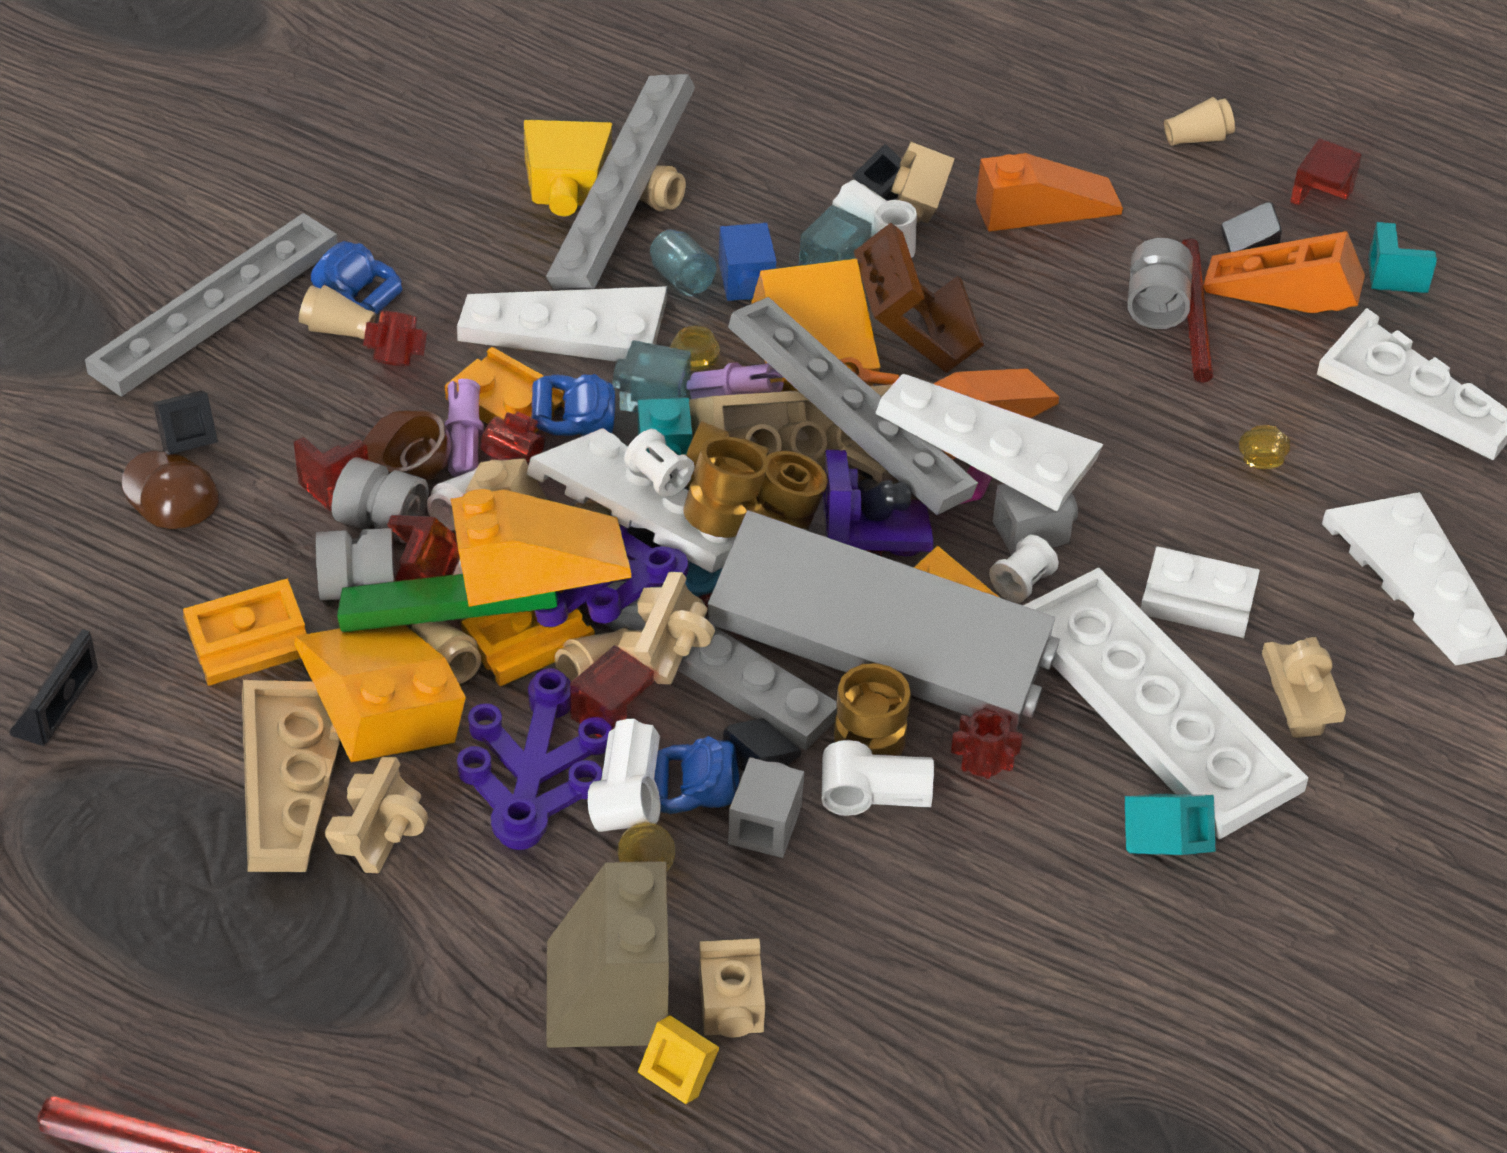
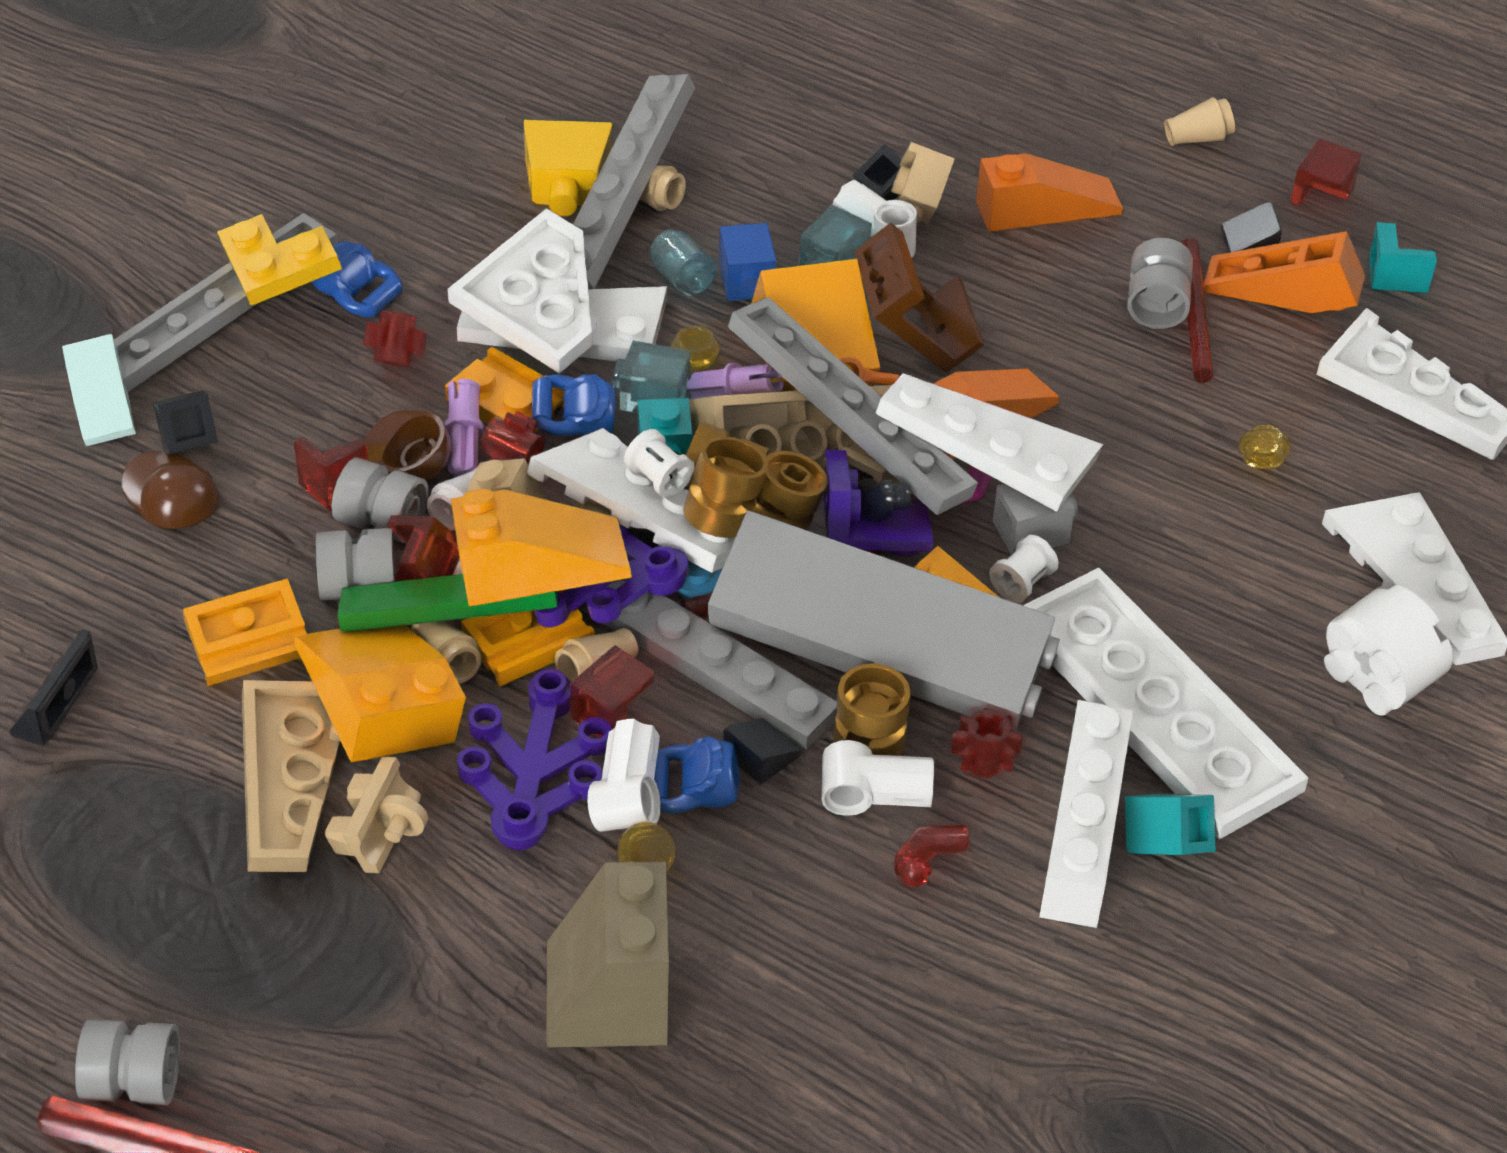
(98, 390): none -> light aqua slope
(116, 1061): none -> light grey wheel
(273, 267): none -> yellow plate
(333, 313): tan cone -> none
(533, 291): none -> white plate
(671, 629): tan hips -> none
(678, 1059): yellow tile -> none
(731, 987): tan brick -> none
(765, 807): light grey brick -> none
(913, 857): none -> clear red arm
(1087, 814): none -> white brick
(1199, 592): white plate -> none
(1304, 685): tan hips -> none
(1387, 648): none -> white brick

